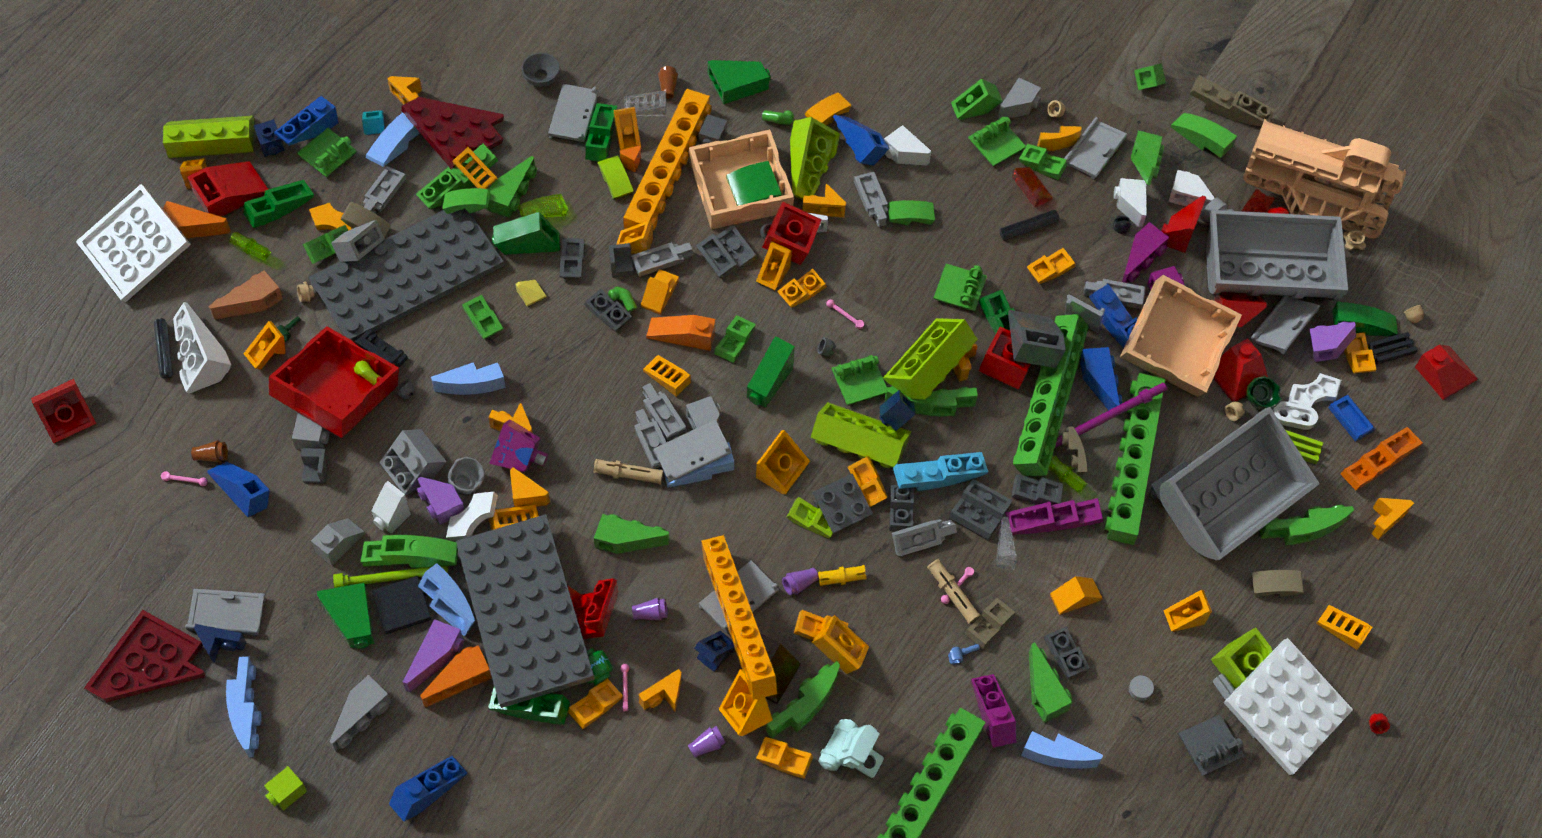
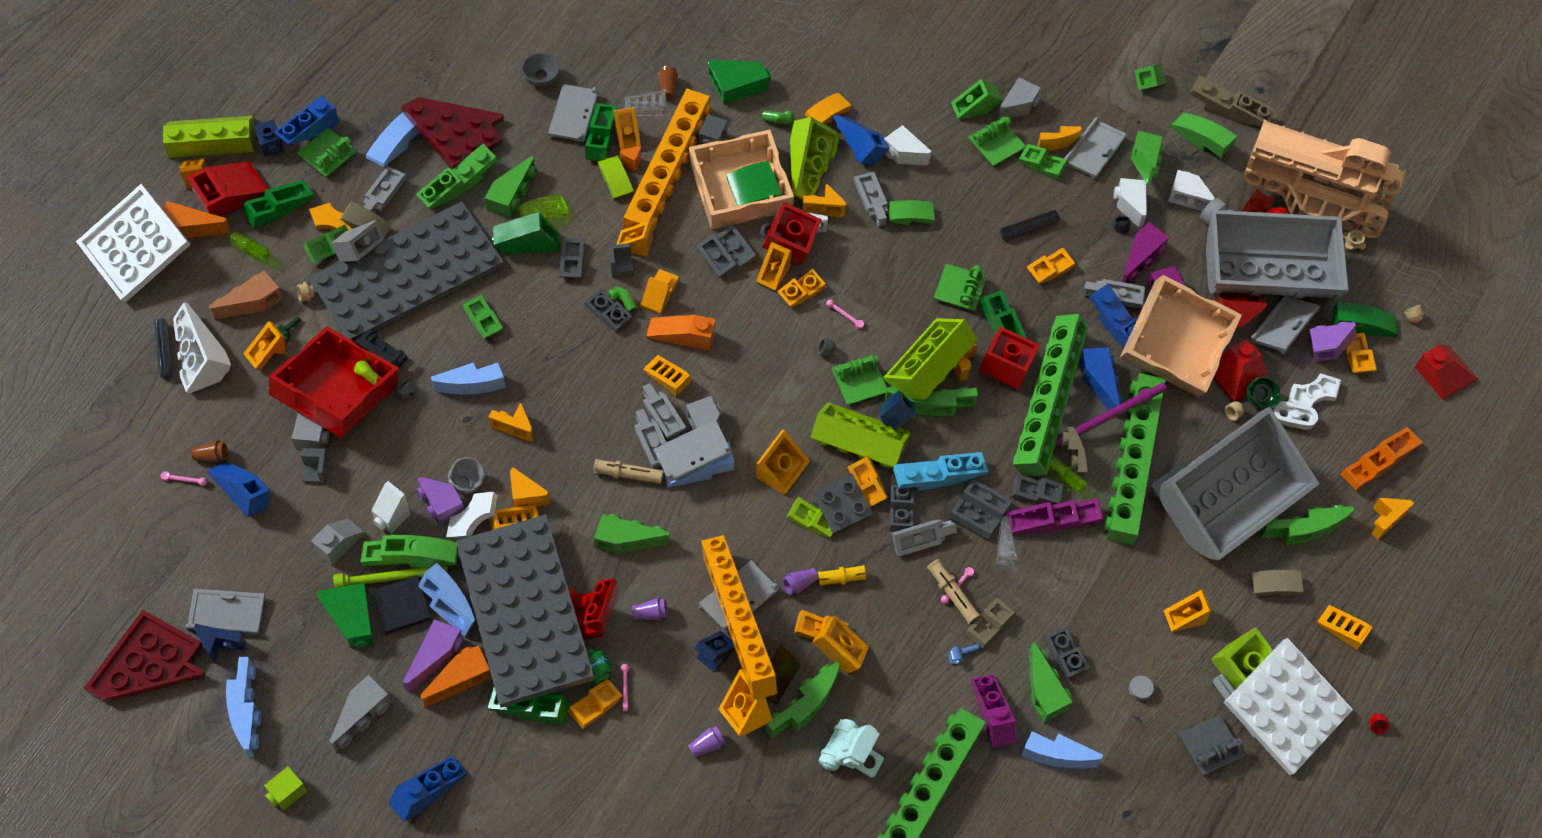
(63, 411): red slope -> none
(373, 122): teal slope -> none
(404, 88): light orange slope -> none
(411, 458): light grey slope -> none
(460, 159): light orange slope -> none
(469, 199): bright green slope -> none
(517, 448): magenta torso -> none
(530, 292): light yellow slope -> none
(661, 257): light grey hinge -> none
(666, 688): light orange slope -> none
(735, 339): bright green slope -> none
(771, 372): green slope -> none
(783, 758): light orange slope -> none
(1031, 186): clear red slope -> none
(1035, 339): dark grey slope -> none
(1054, 113): tan hinge -> none
(1075, 594): light orange slope -> none
(1091, 316): light grey door -> none
(1182, 225): red slope -> none
(1306, 444): lime tile -> none
(1351, 418): blue tile -> none
(1407, 342): black tile -> none

